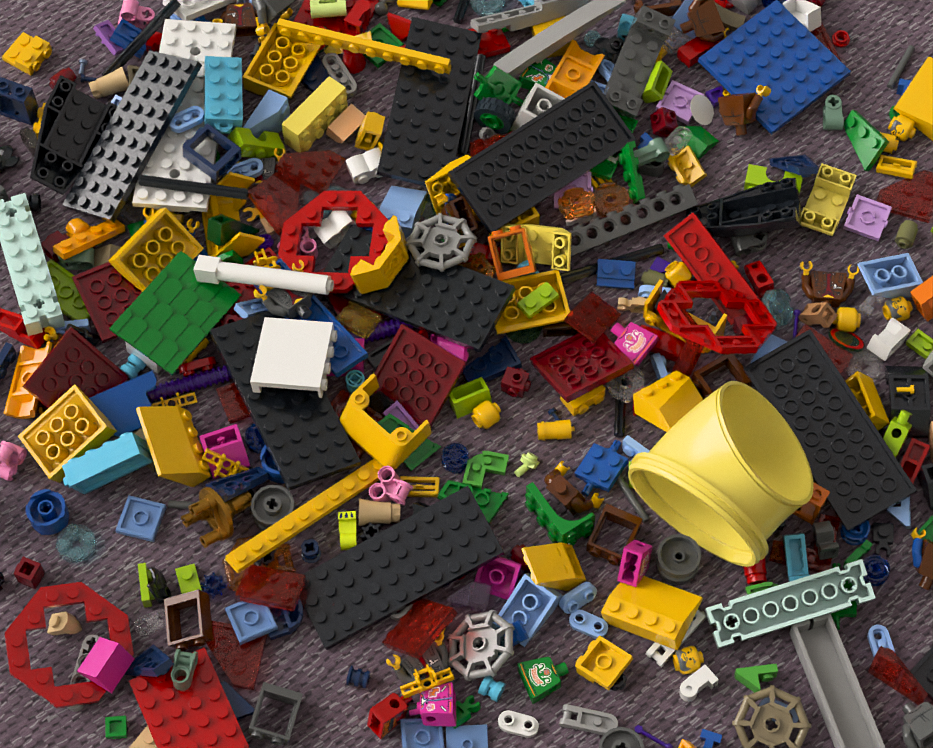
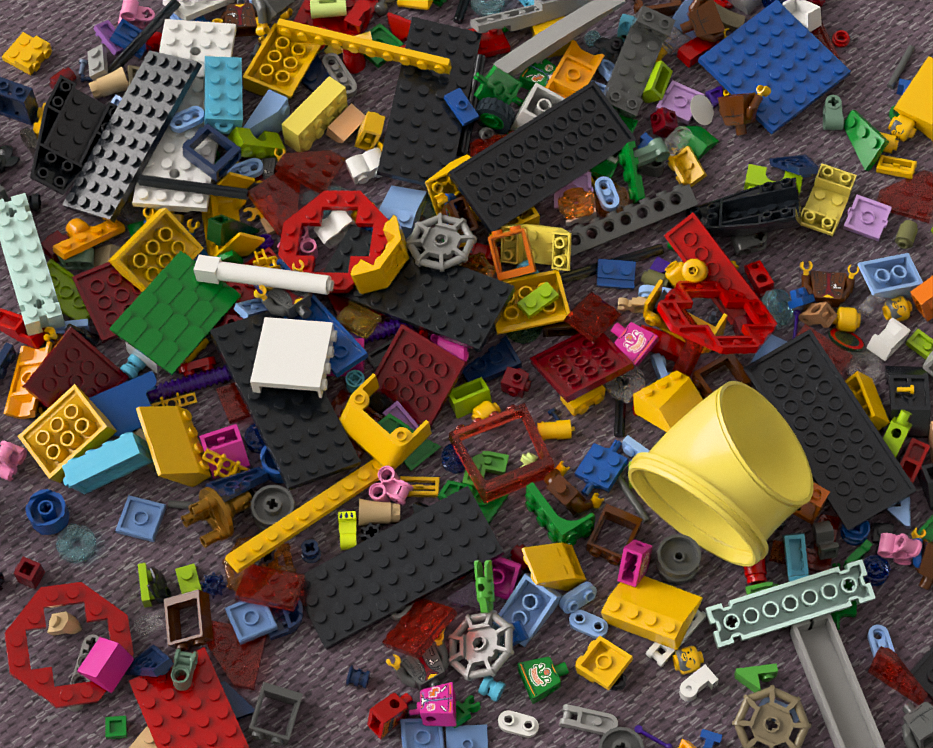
(97, 62): none -> light grey plate
(420, 683): yellow piece -> none
(461, 107): none -> blue plate
(484, 585): none -> bright green hinge
(514, 479): none -> clear red windscreen
(607, 195): none -> light blue plate
(690, 266): none -> yellow head
(800, 297): none -> blue tile
(899, 548): none -> bright pink piece

